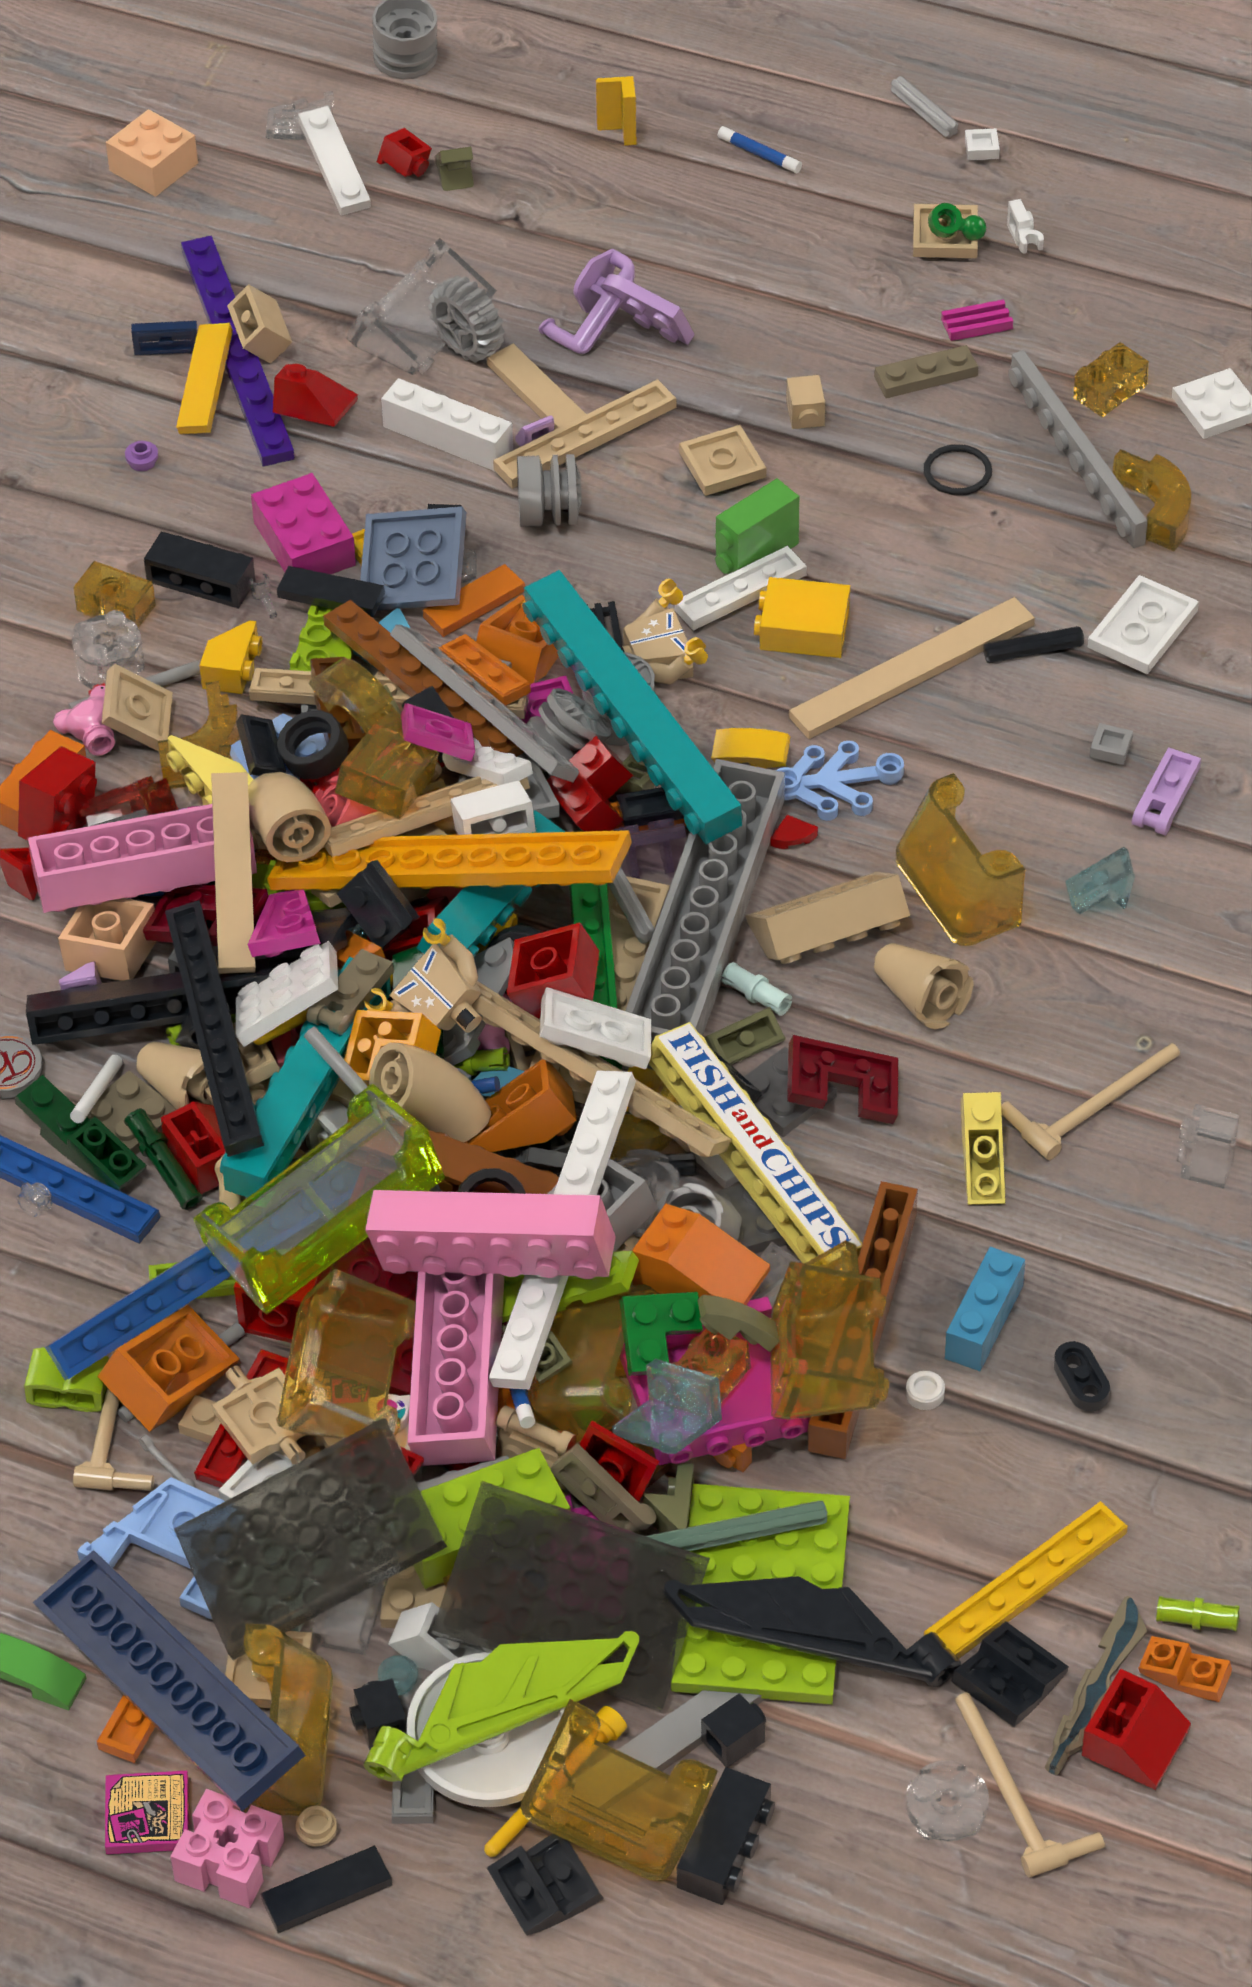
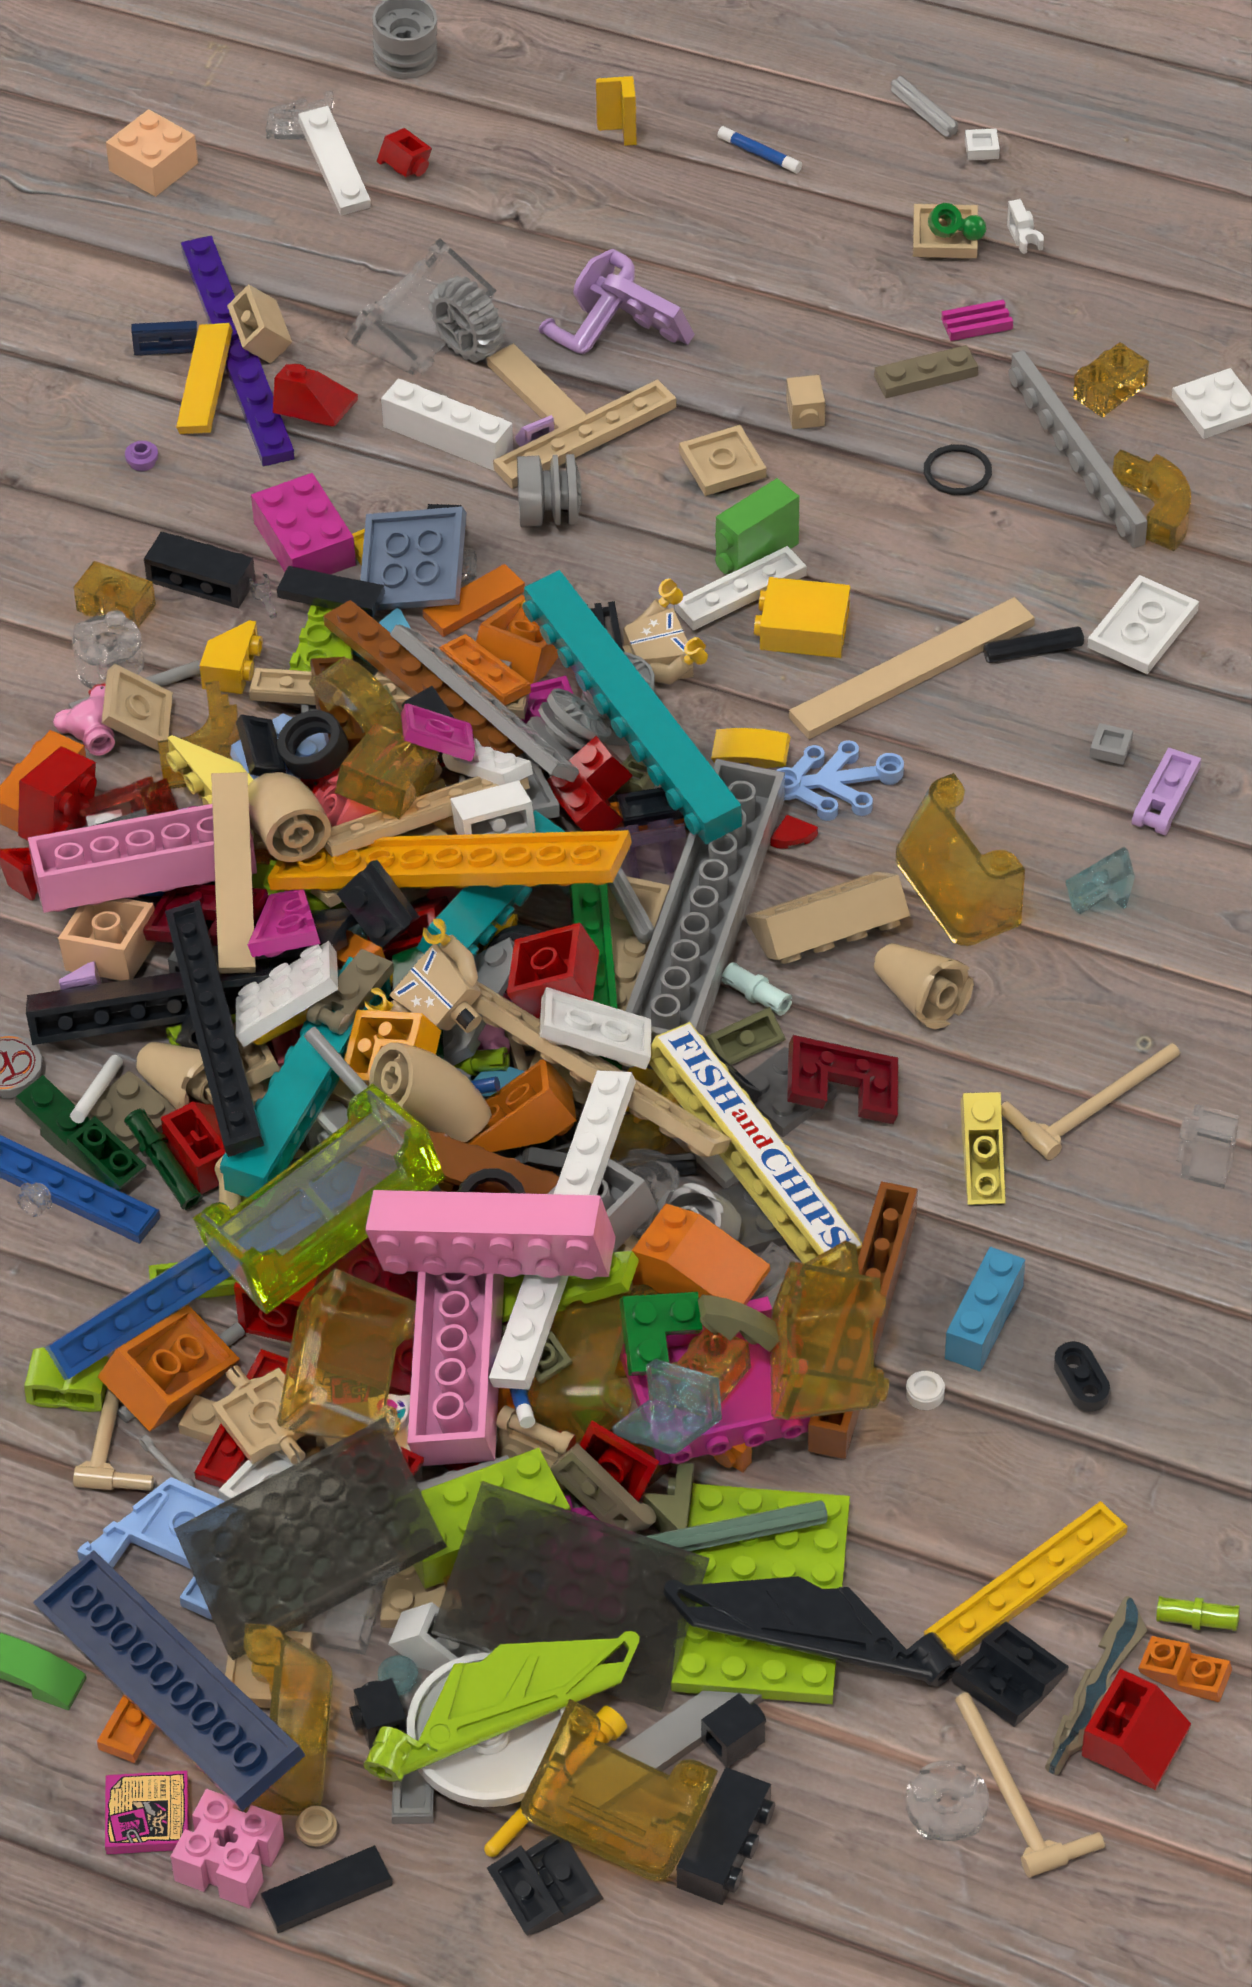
(455, 168): olive slope -> none

